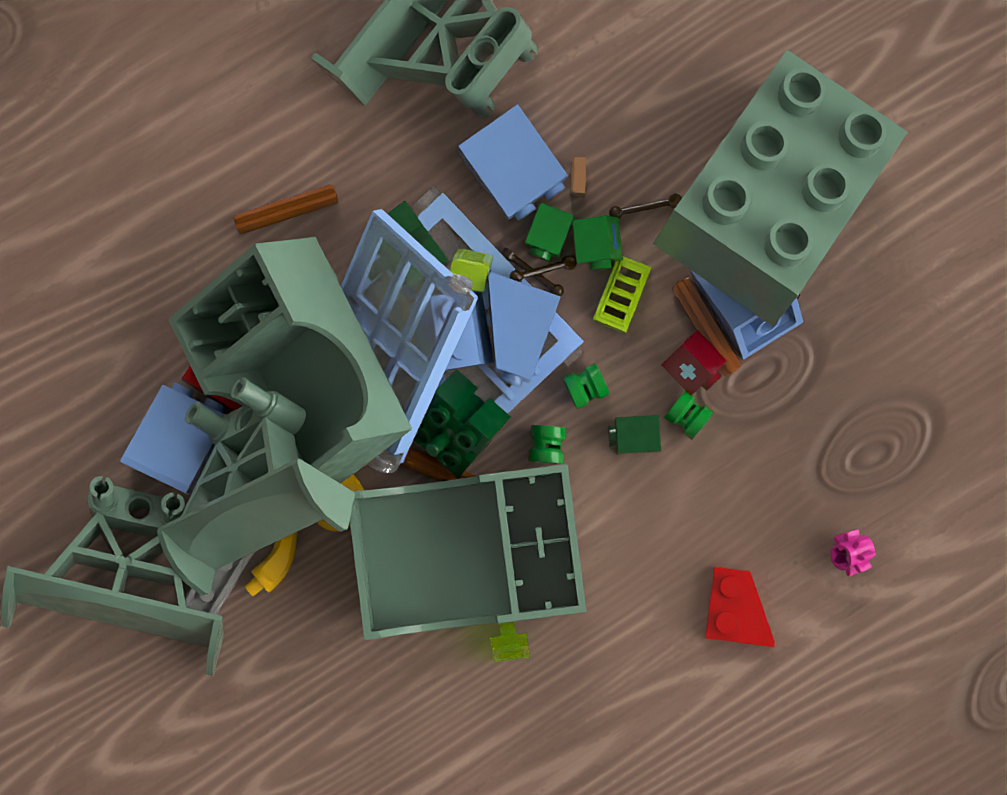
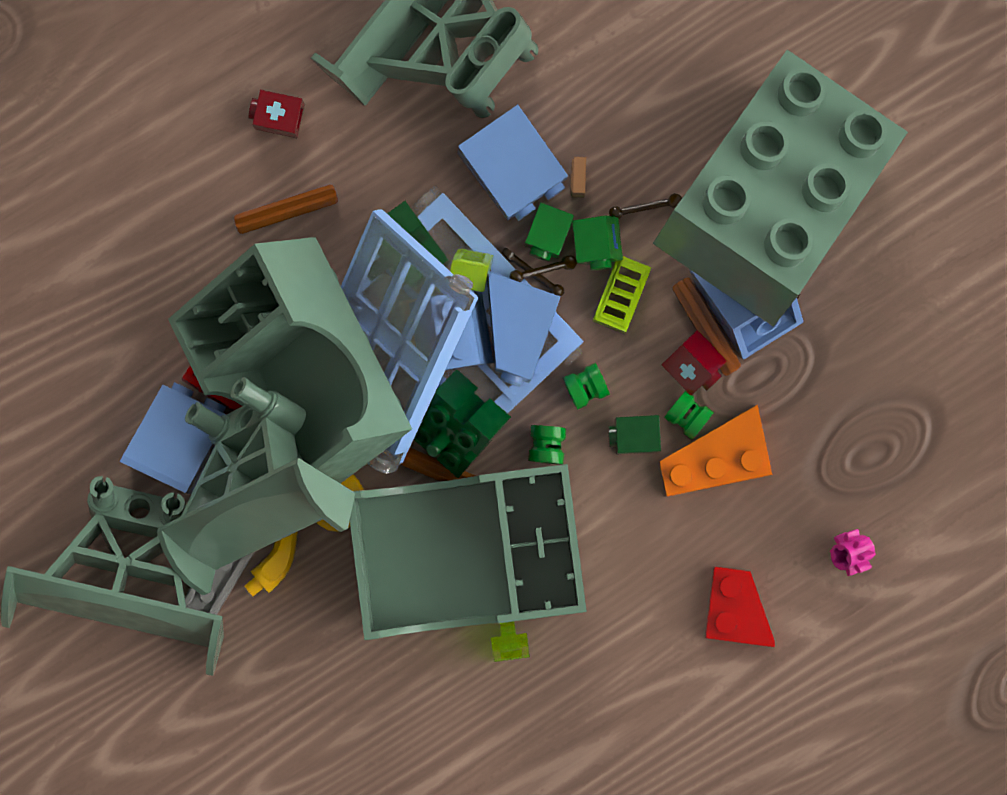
(277, 113): none -> dark red brick
(719, 458): none -> orange wing

